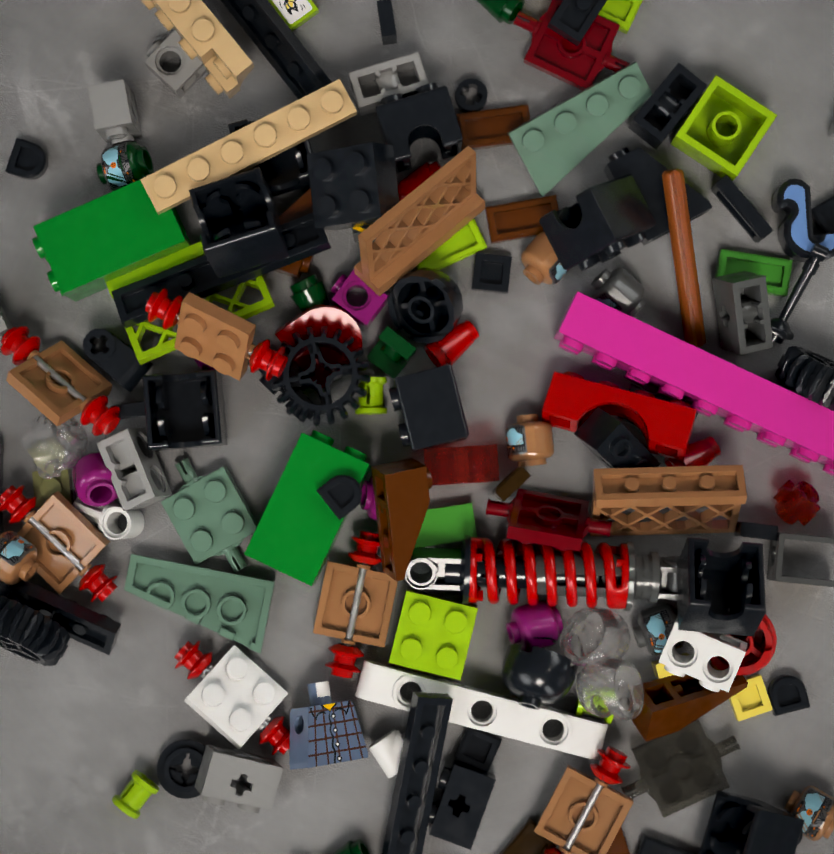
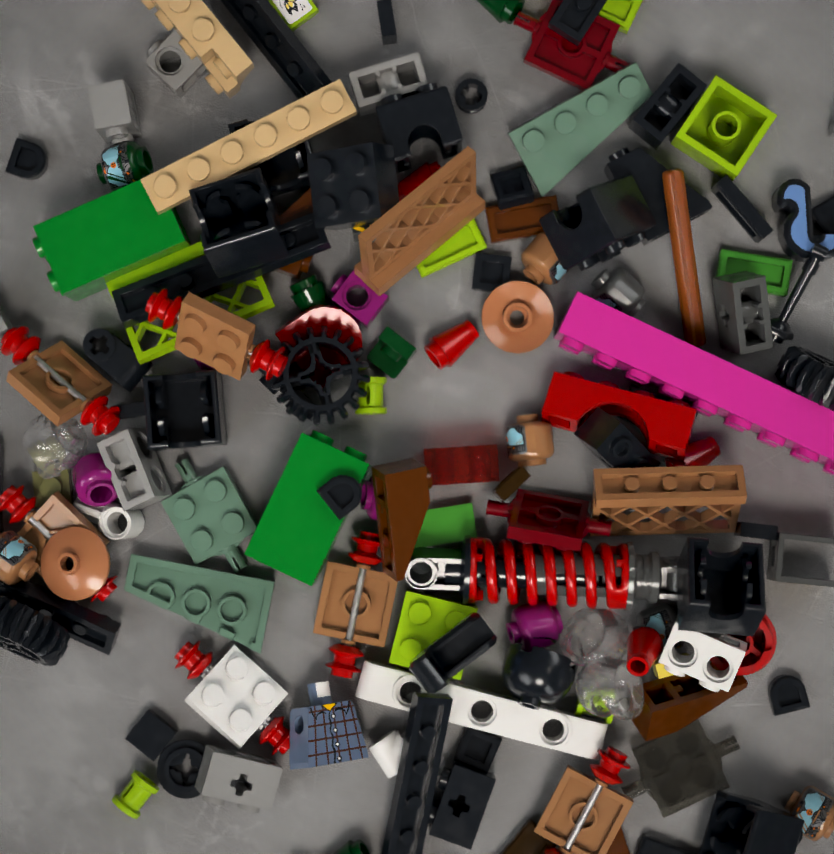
(89, 558): none -> nougat dish
(151, 734): none -> black tile
(426, 304): black cylinder -> none
(429, 408): black piece -> none
(452, 652): none -> black animal
(490, 127): reddish brown tile -> none
(512, 188): none -> black tile
(536, 311): none -> nougat dish
(643, 649): none -> red cone
(751, 700): light yellow tile -> none
(797, 502): clear red gear -> none

